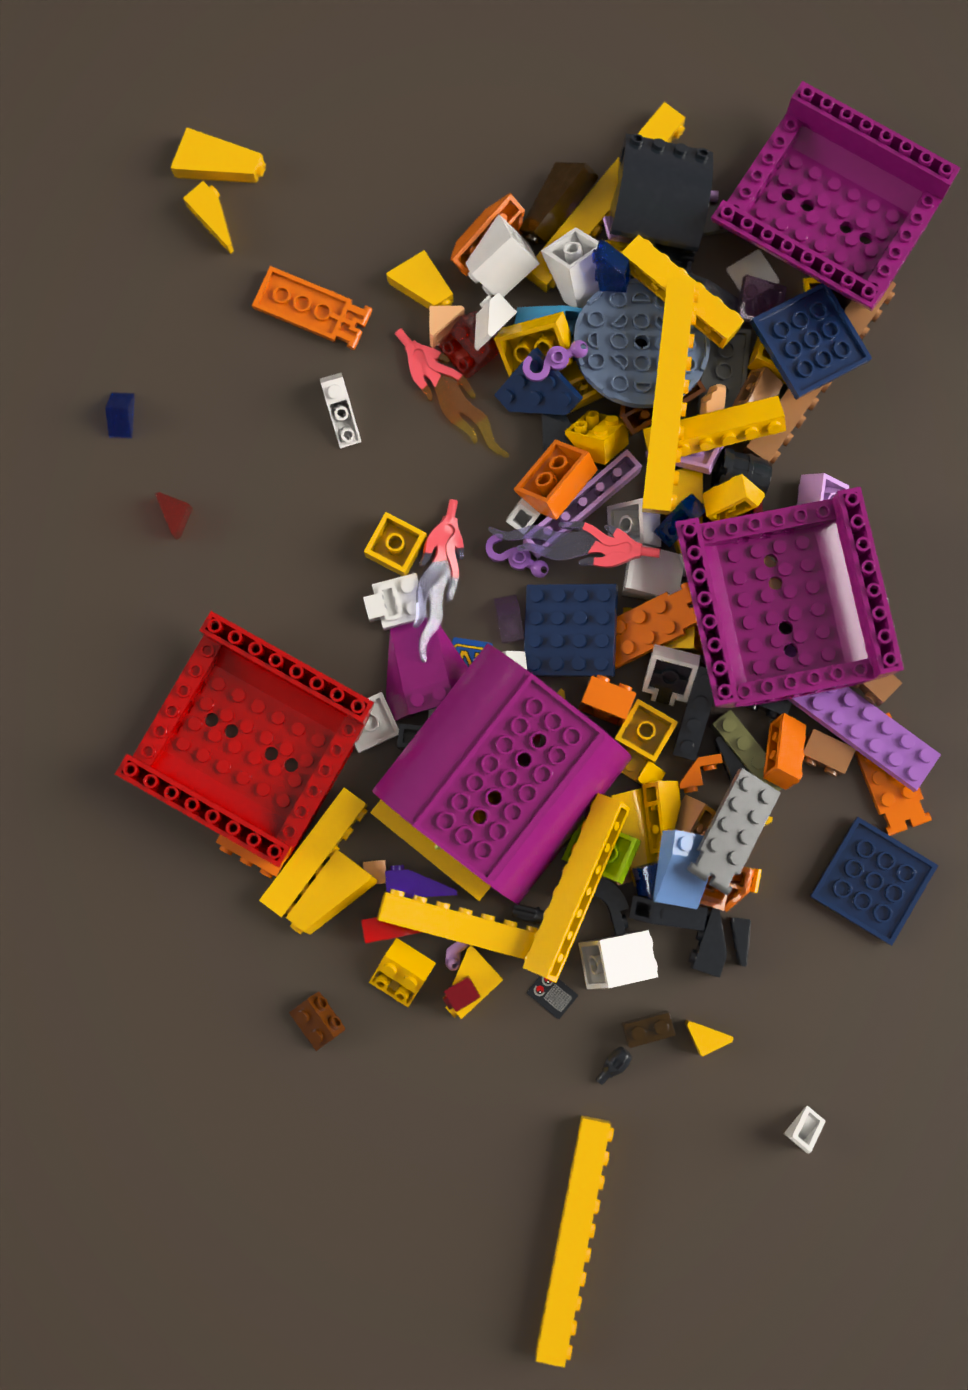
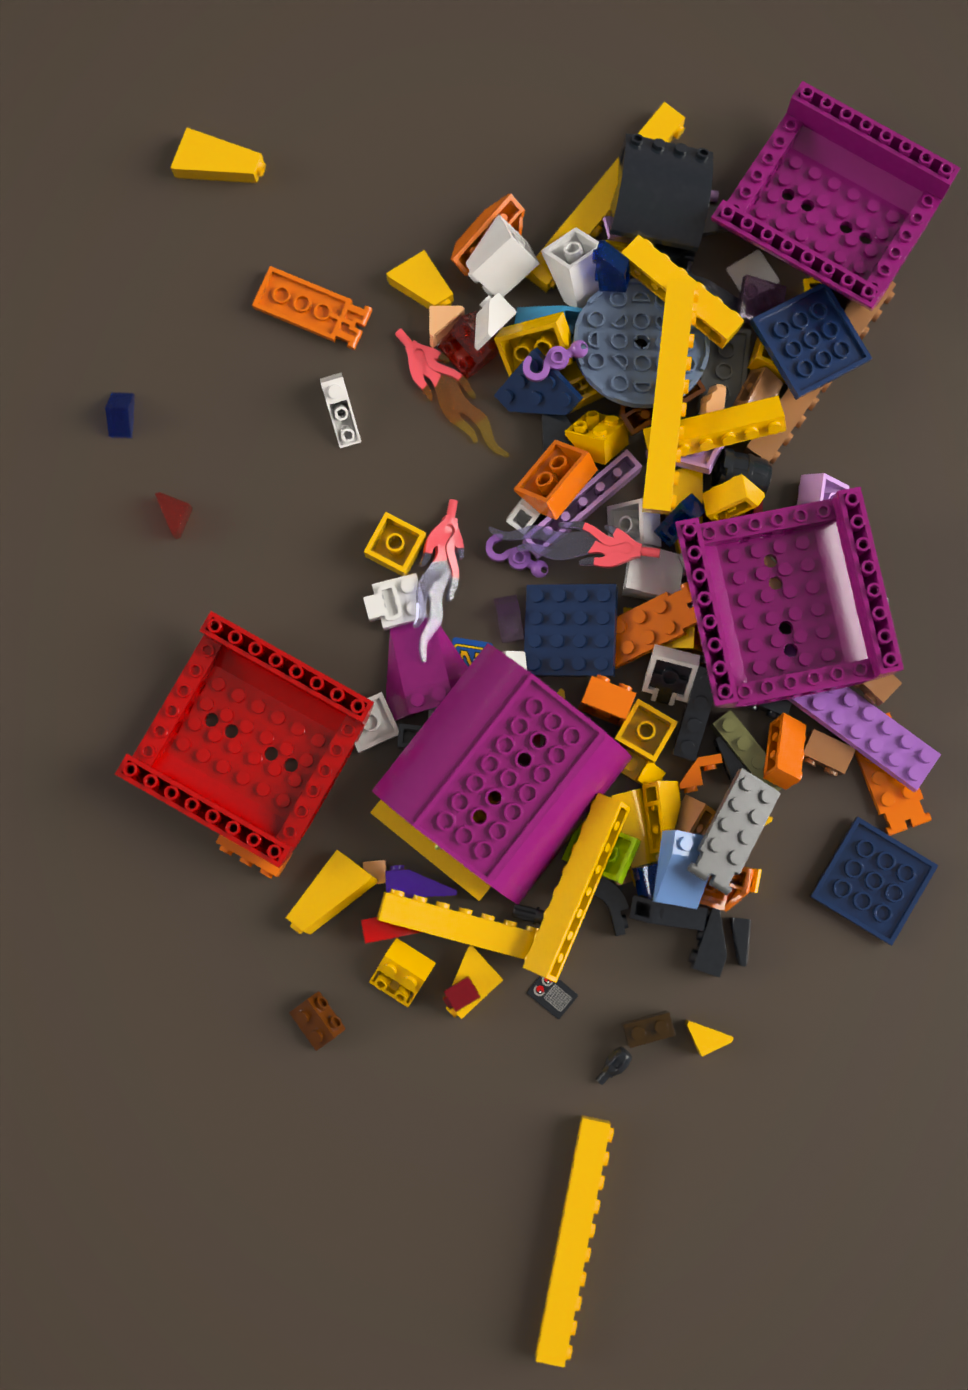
(205, 205): yellow slope -> none
(314, 852): yellow brick -> none
(453, 955): lavender arm -> none
(557, 200): dark brown slope -> none
(618, 960): white slope -> none
(805, 1129): white slope -> none

